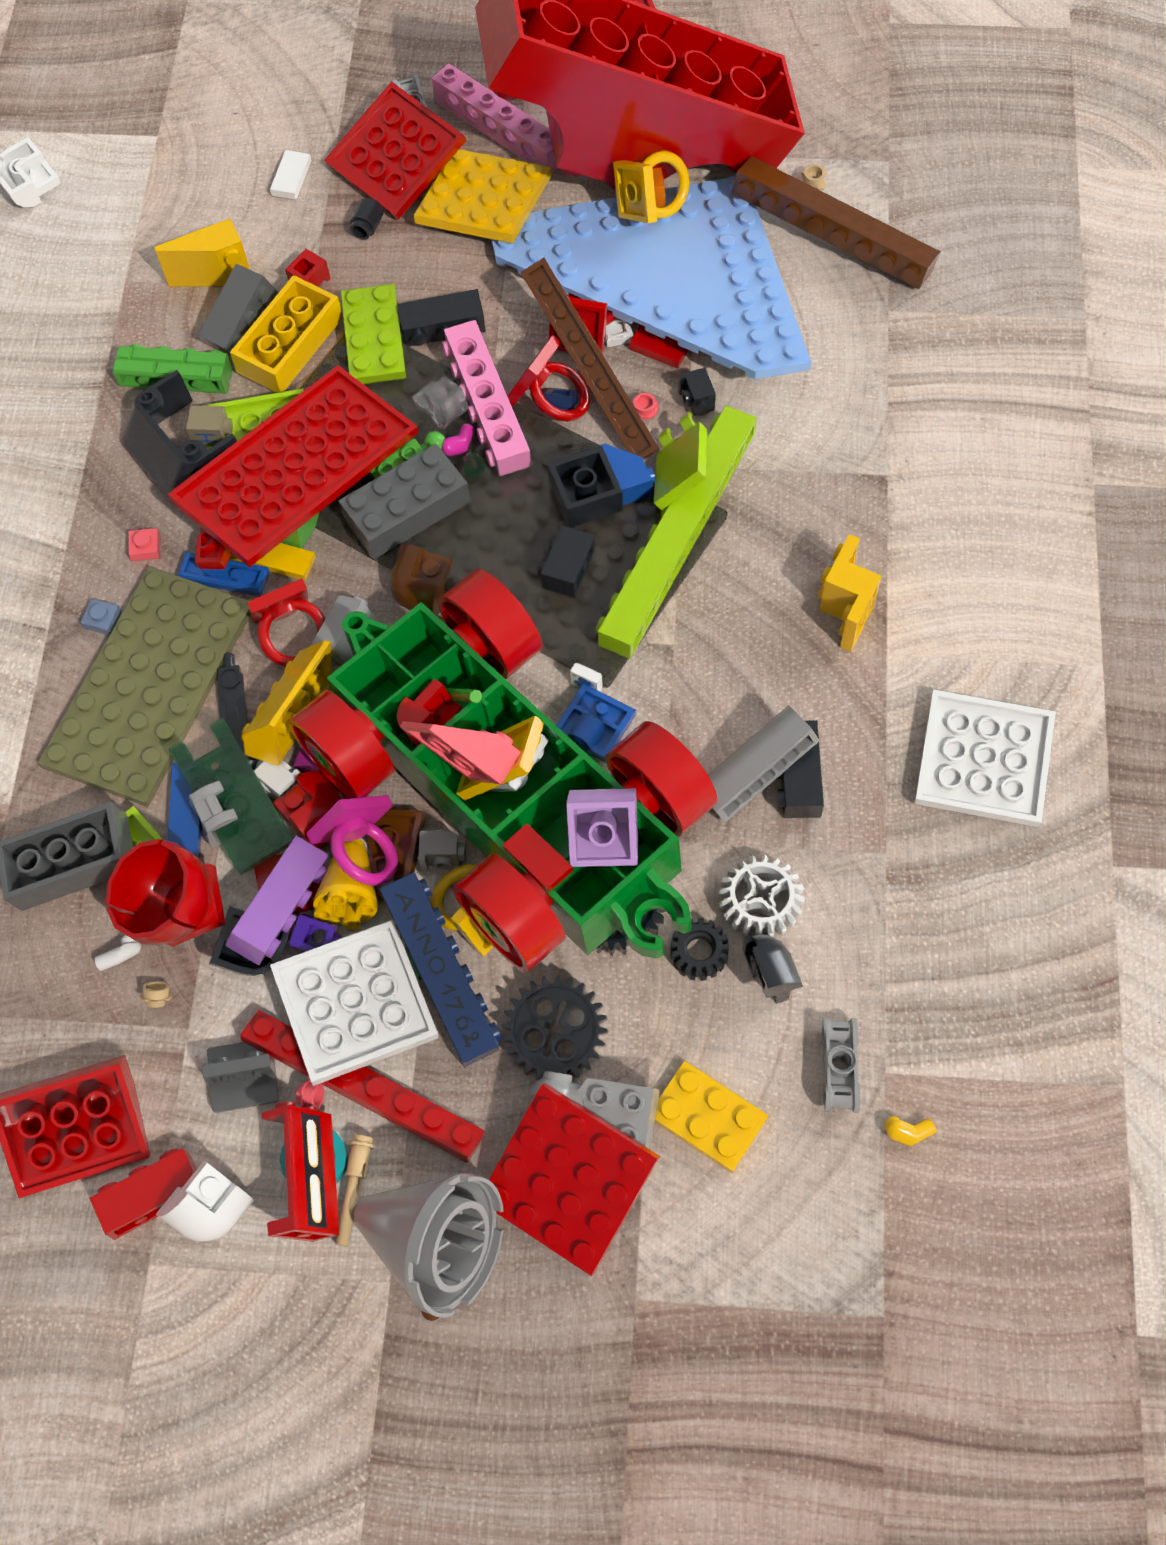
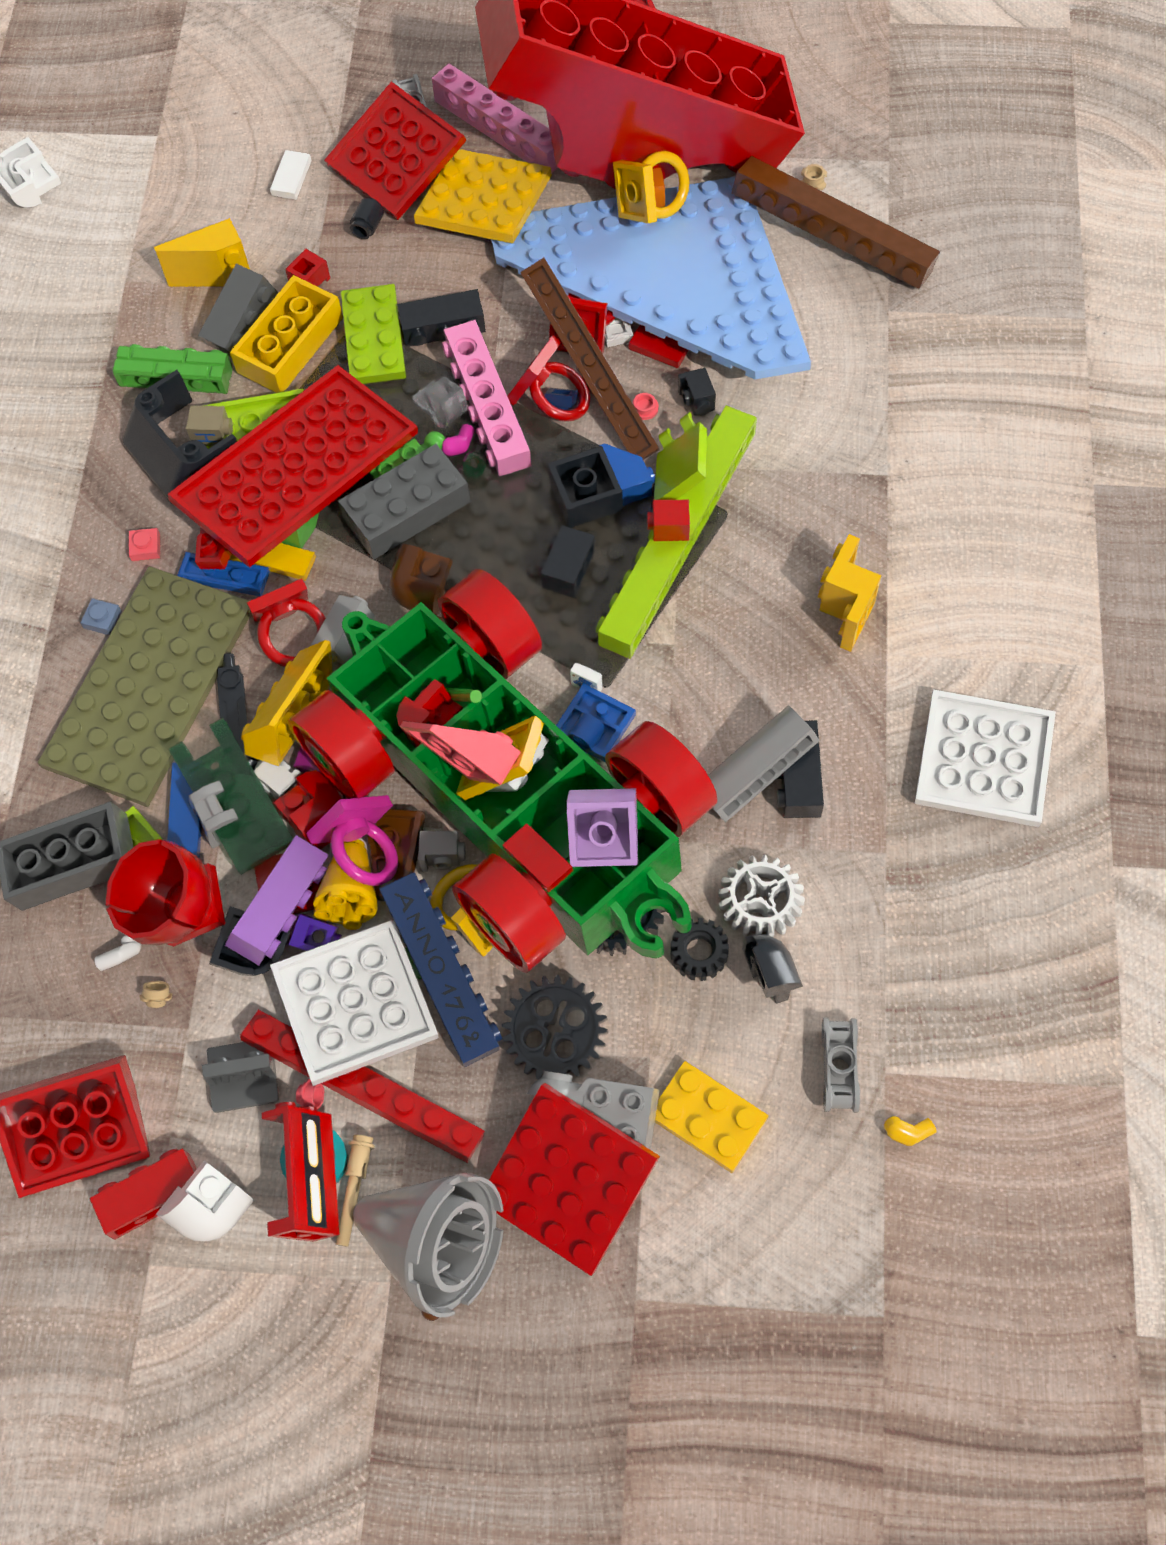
(669, 520): none -> red brick

